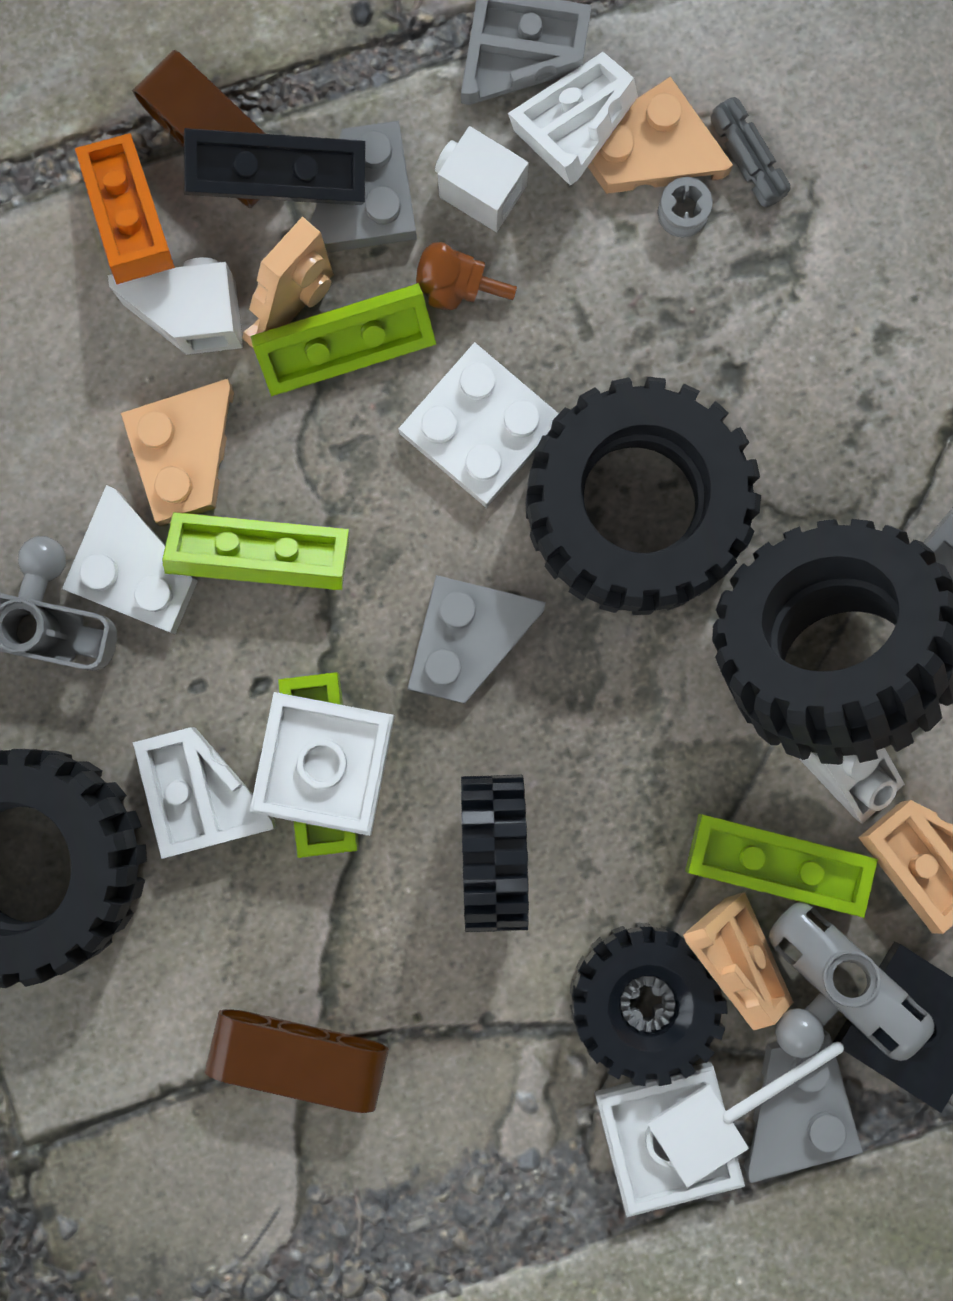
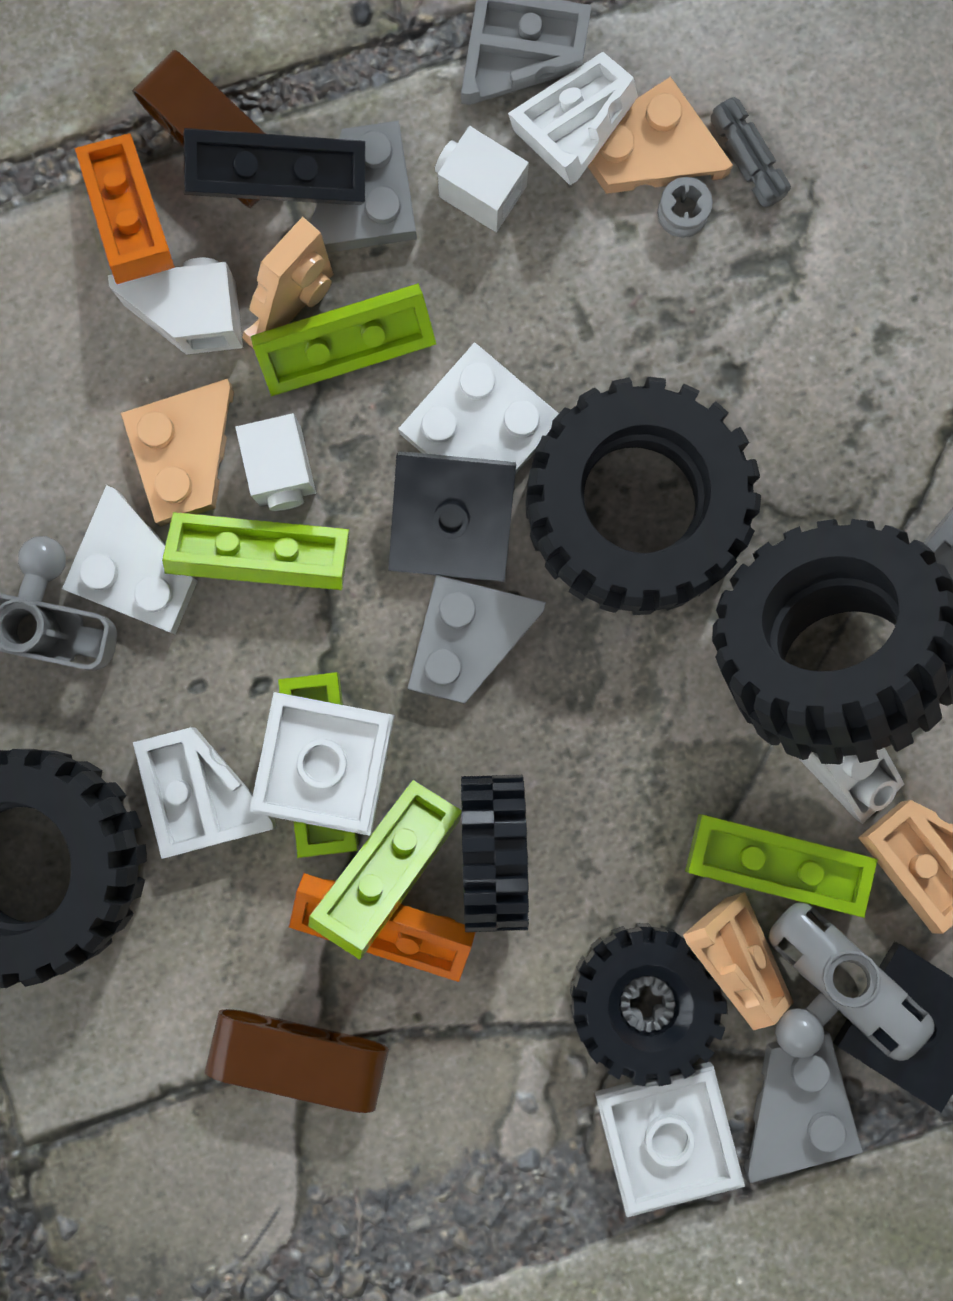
(276, 462): none -> white brick
(385, 869): none -> plate
(409, 936): none -> orange plate
(451, 516): none -> black plate
(453, 276): dark orange piece -> none
(701, 1133): white piece -> none

